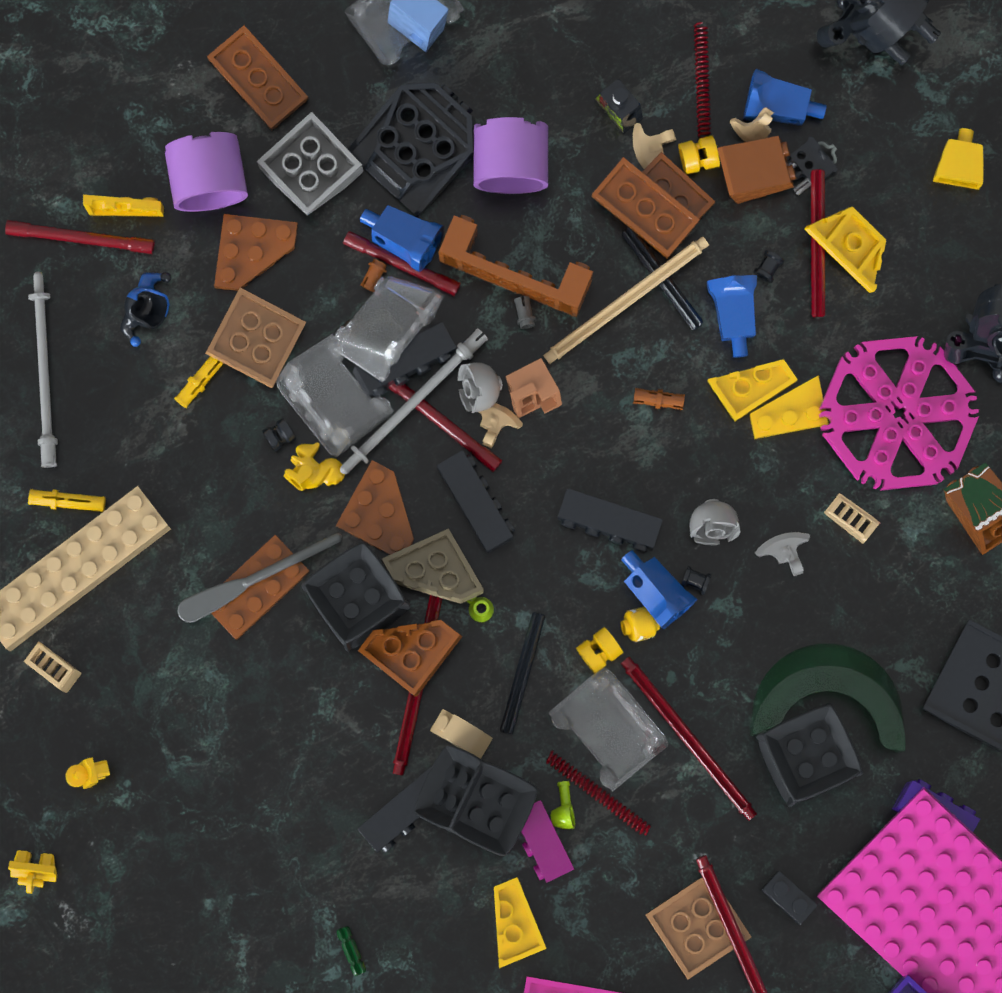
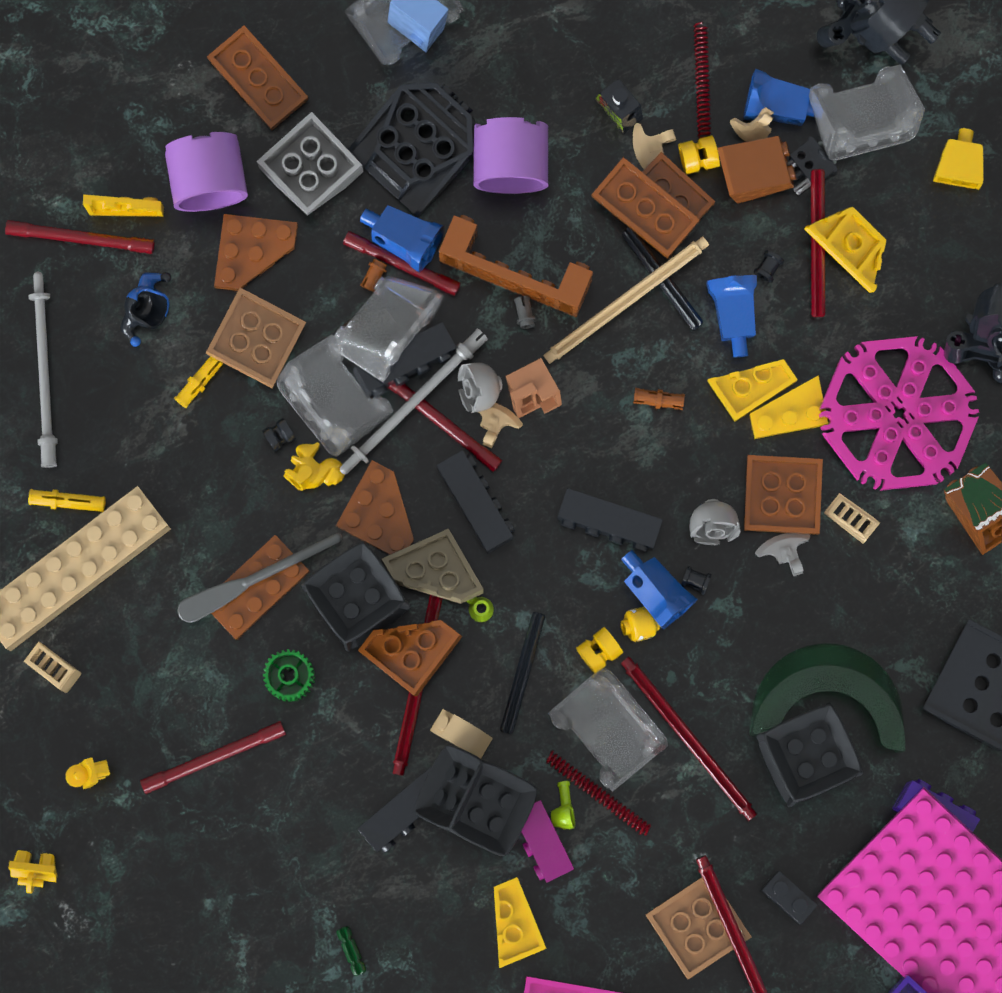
(163, 778): none -> dark red piece
(303, 674): none -> green brick
(783, 494): none -> dark orange plate
(867, 115): none -> clear windscreen

